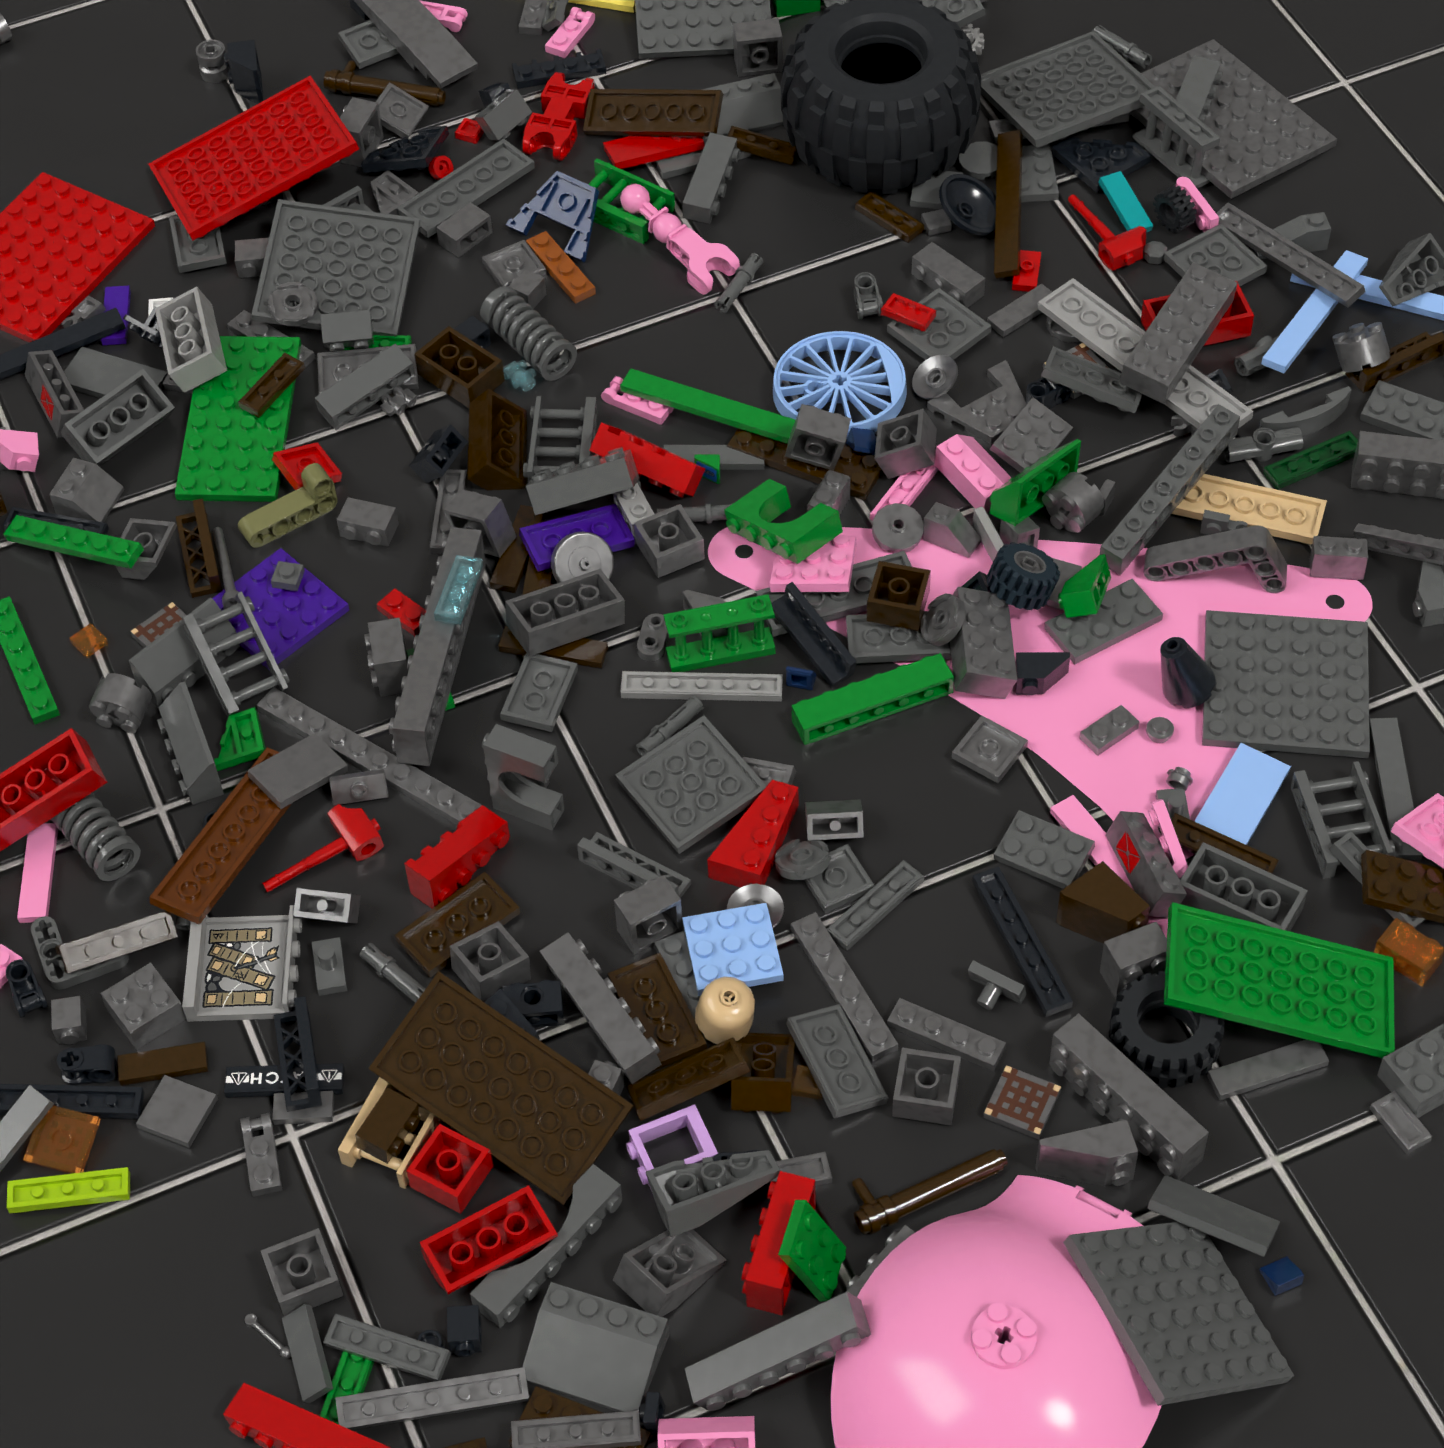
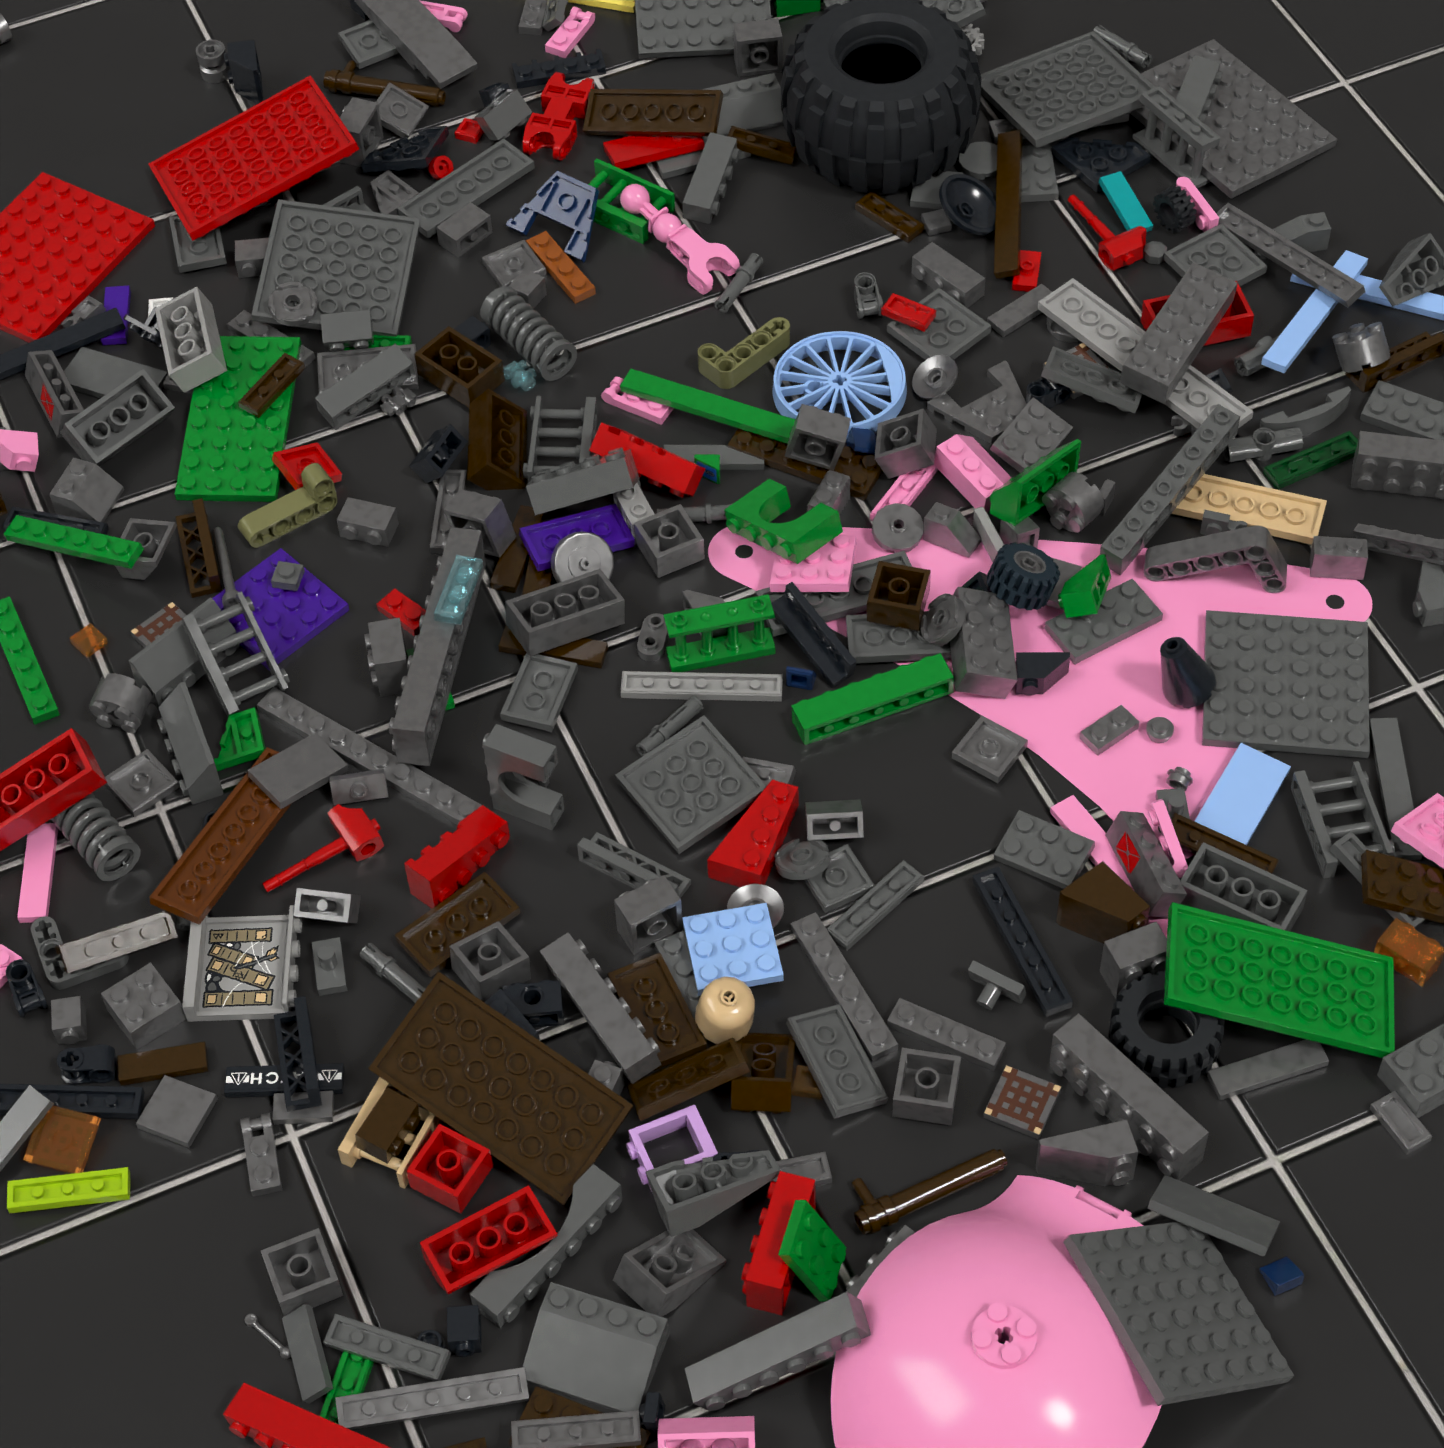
(141, 783): none -> flat silver tile
(738, 363): none -> olive beam

